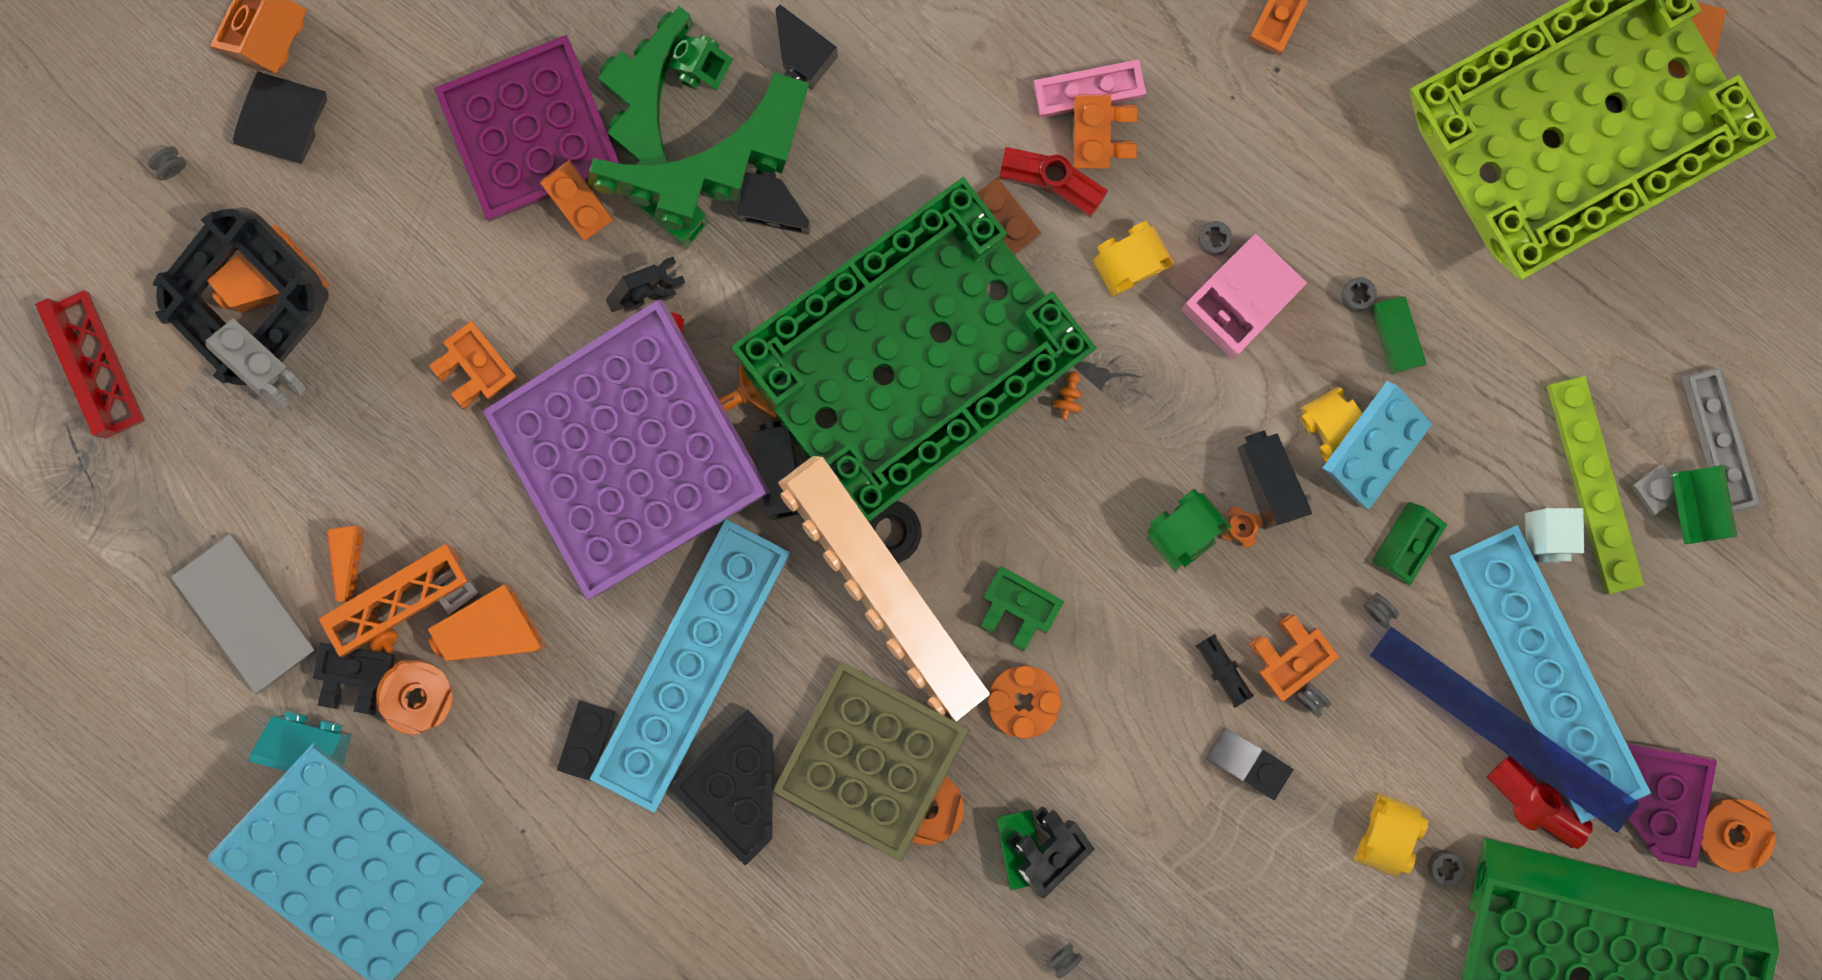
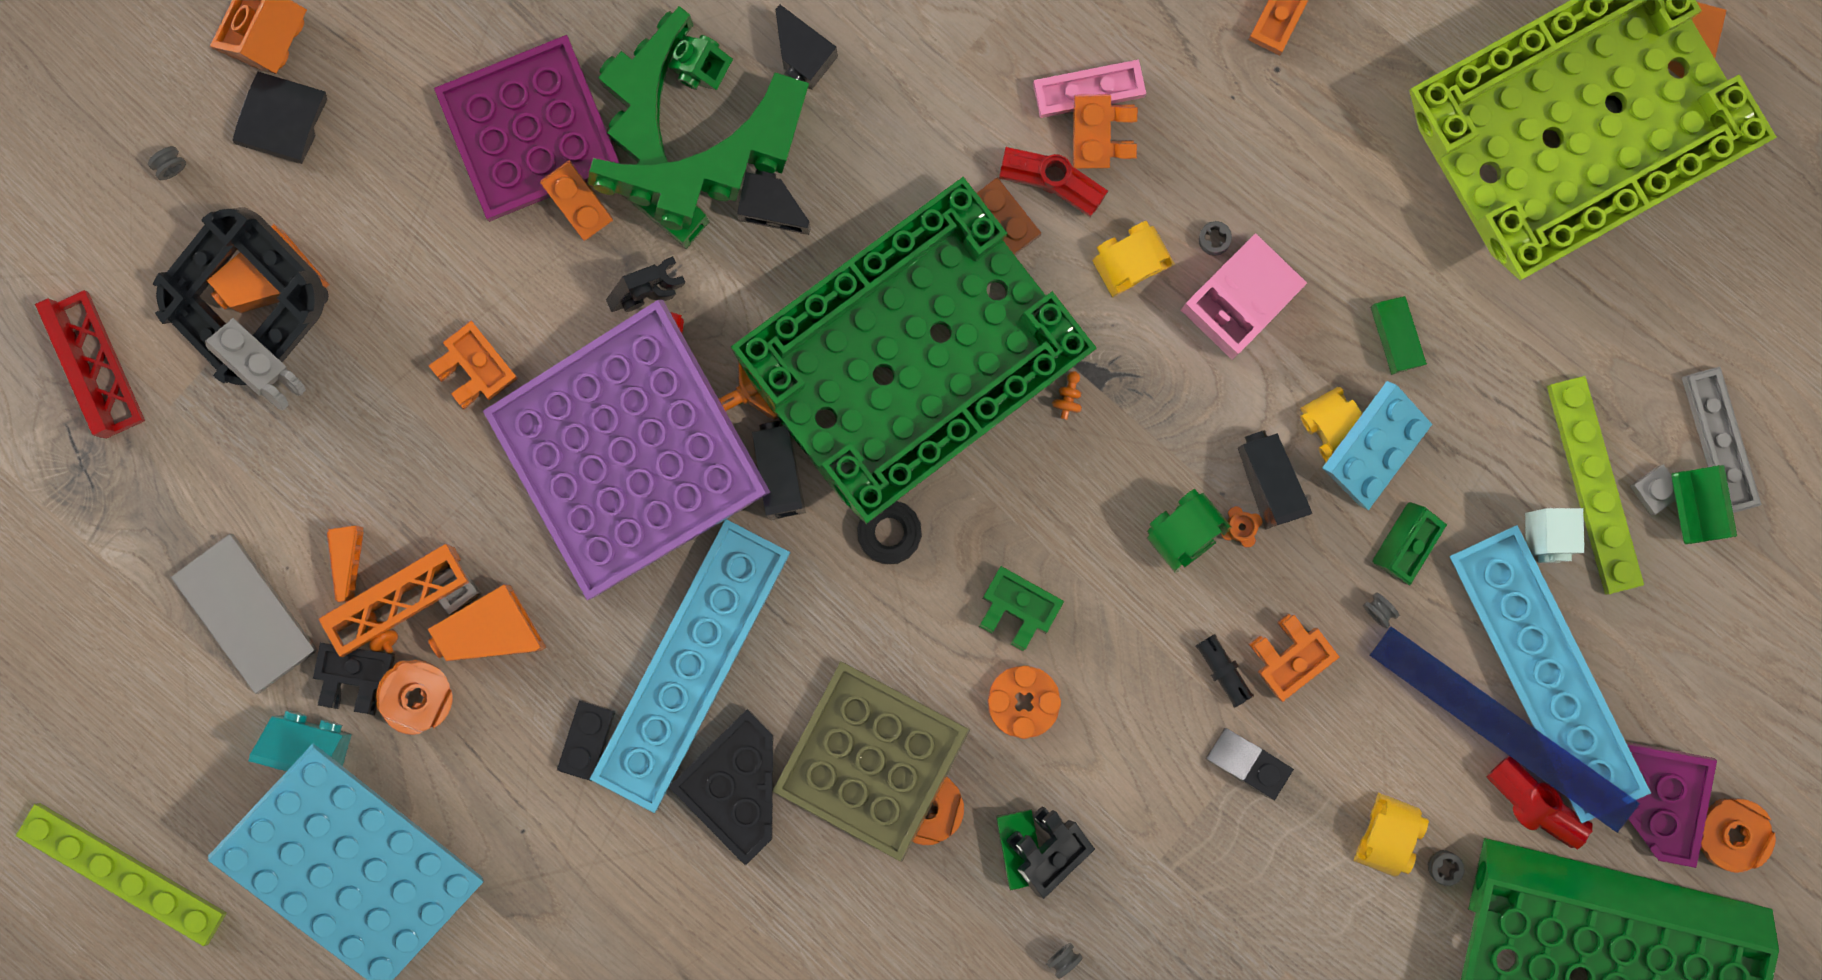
(121, 874): none -> lime plate
(882, 587): light nougat brick -> none
(1313, 699): dark grey bush -> none
(1347, 295): dark grey bush -> none

